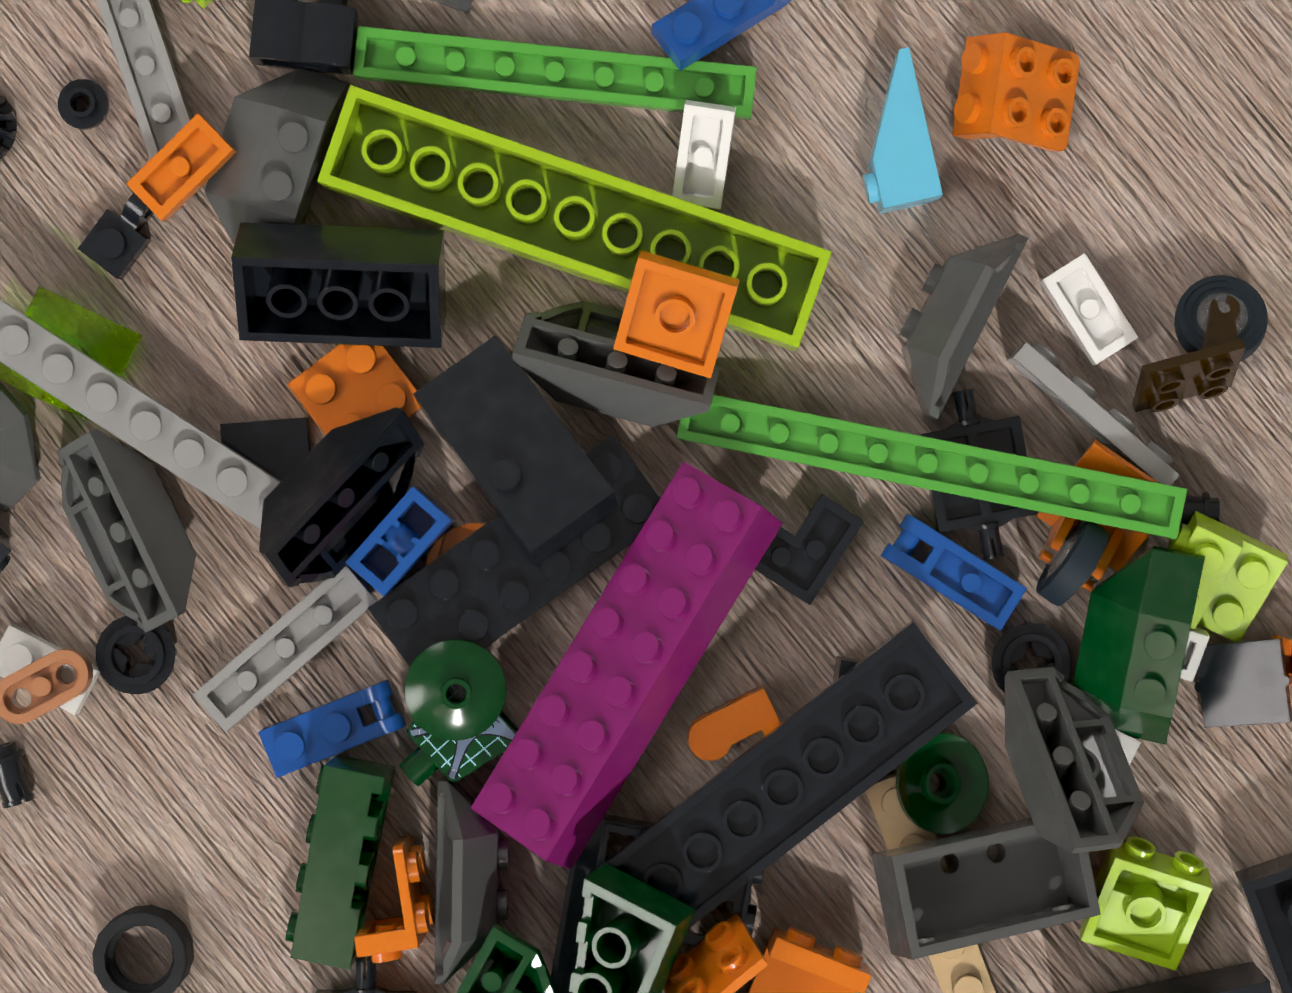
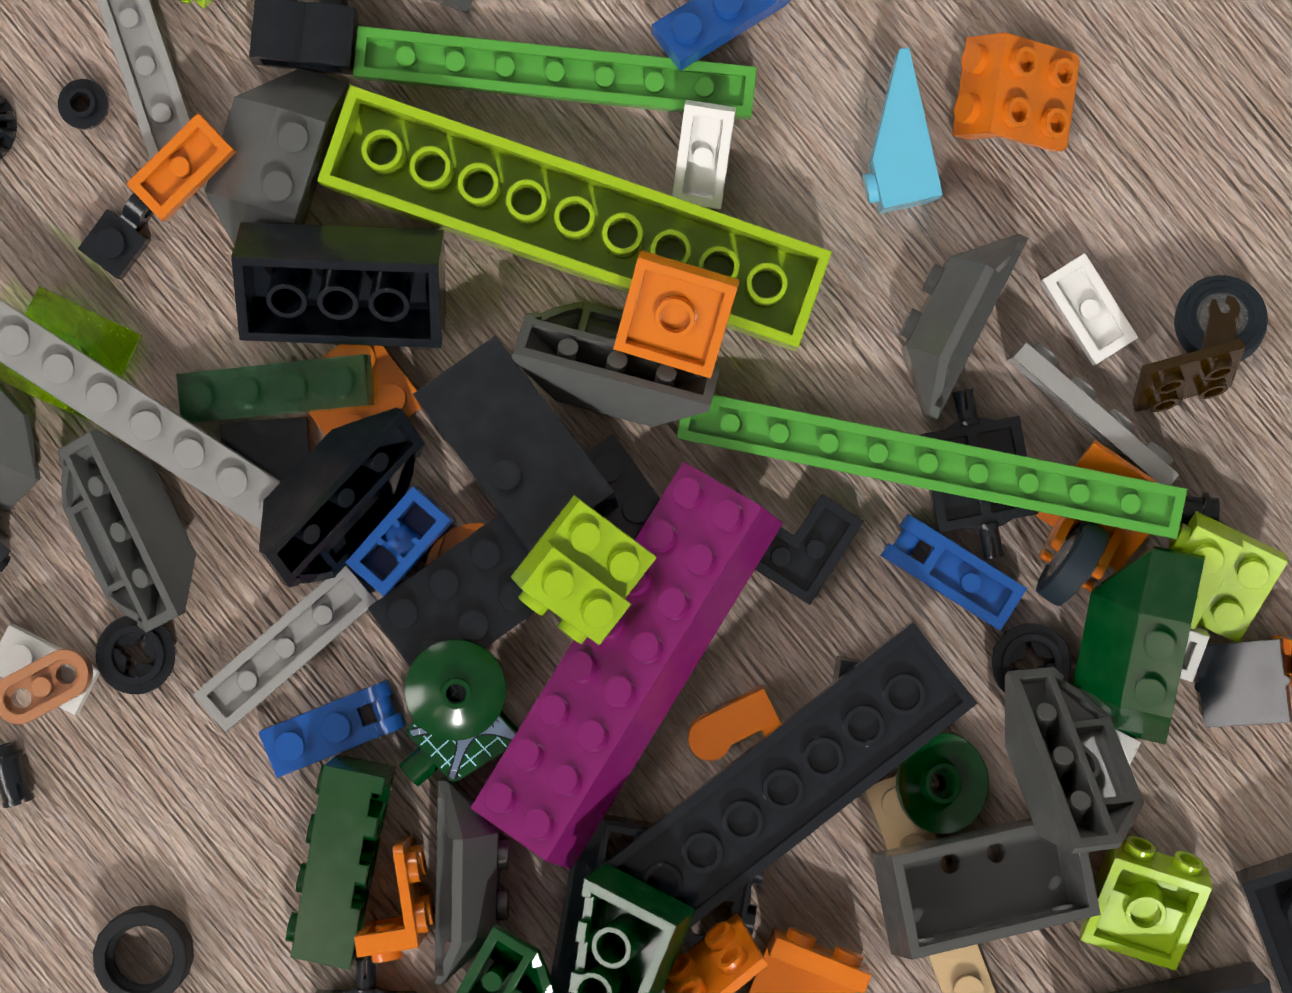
(276, 389): none -> clear green plate
(582, 572): none -> lime plate

